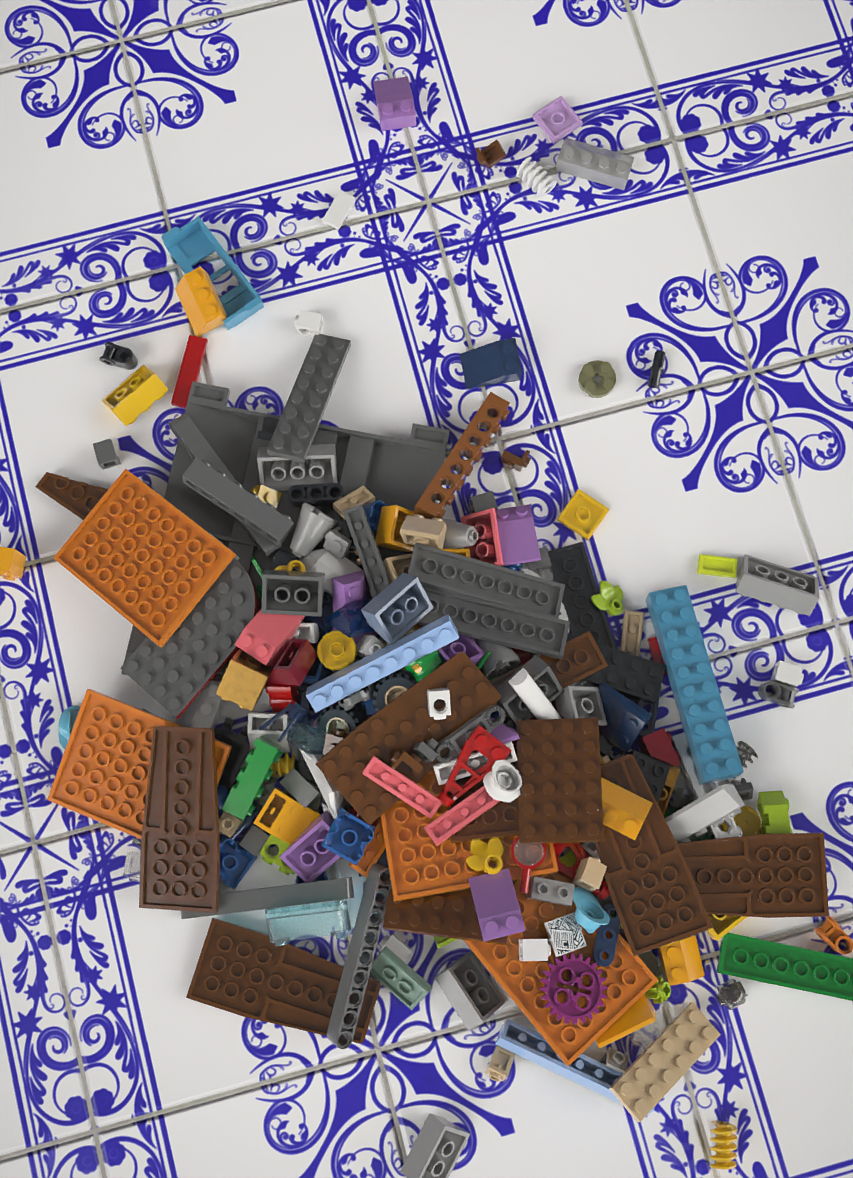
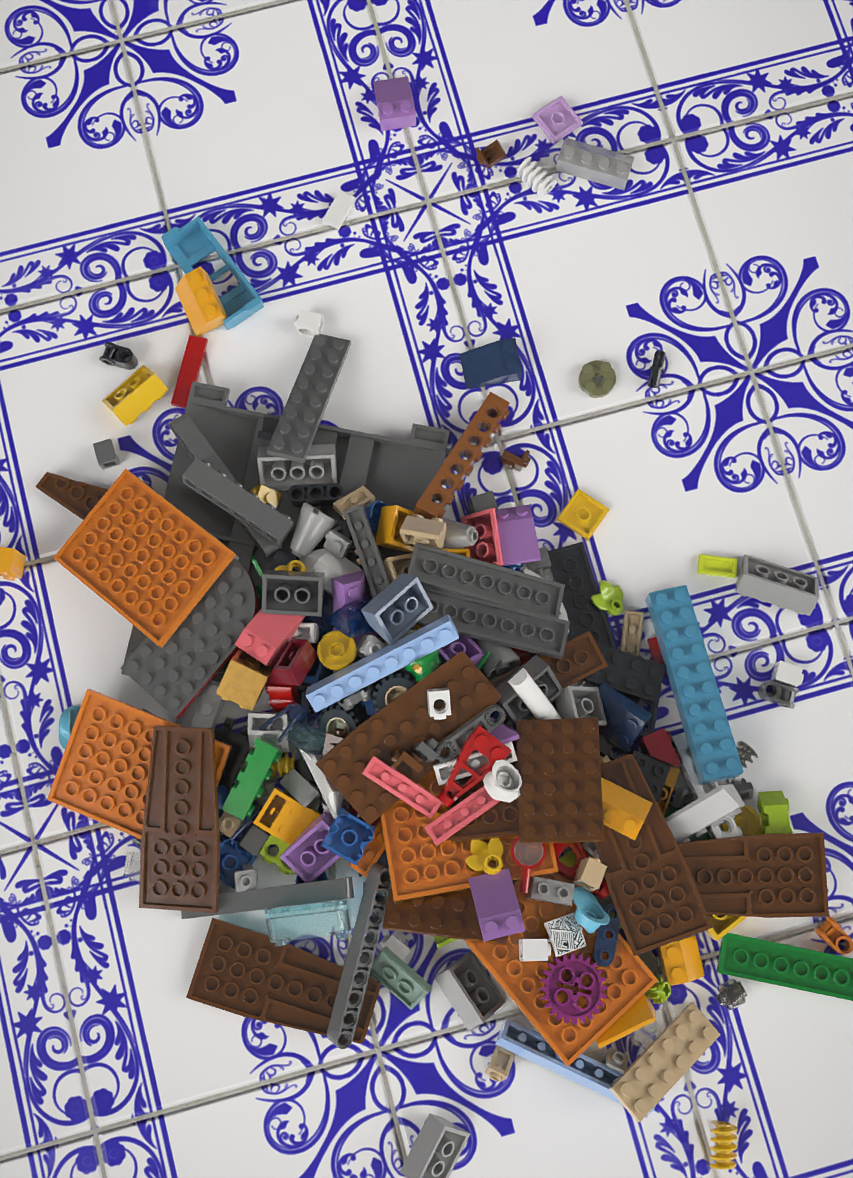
(246, 878): none -> light grey bracket

